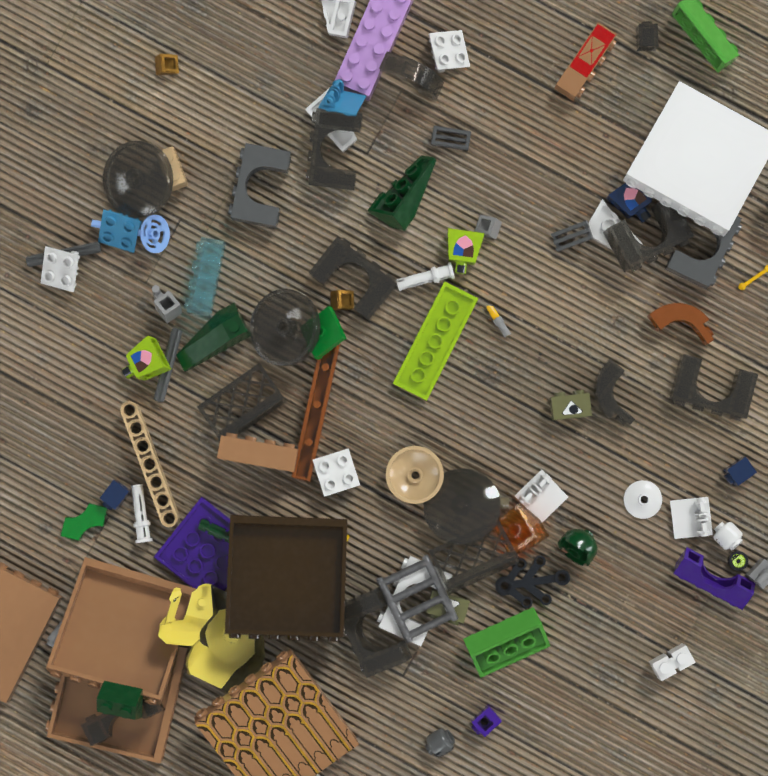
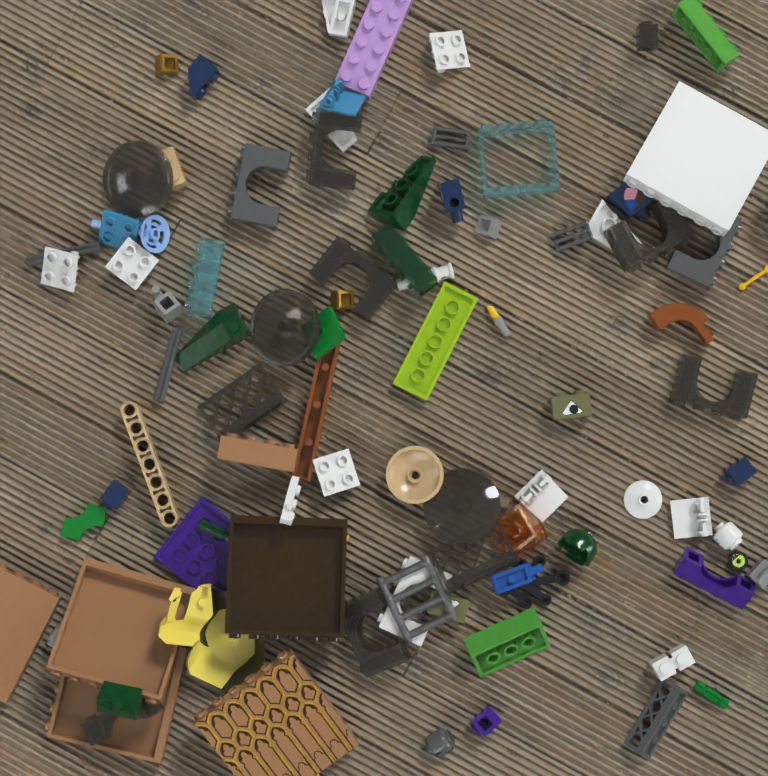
(132, 263): none -> white hinge
(141, 524): white pin -> none
(146, 360): lime torso -> none
(201, 75): none -> dark blue slope
(290, 503): none -> white hinge
(404, 259): none -> clear green brick
(413, 72): clear smoke arch -> none
(450, 190): none -> dark blue torso
(463, 248): lime torso -> none
(514, 577): none -> blue hinge
(519, 190): none -> clear light blue window
(585, 61): medium nougat brick -> none
(604, 395): clear smoke arch -> none
(661, 722): none -> dark grey fence
(711, 695): none -> green axle

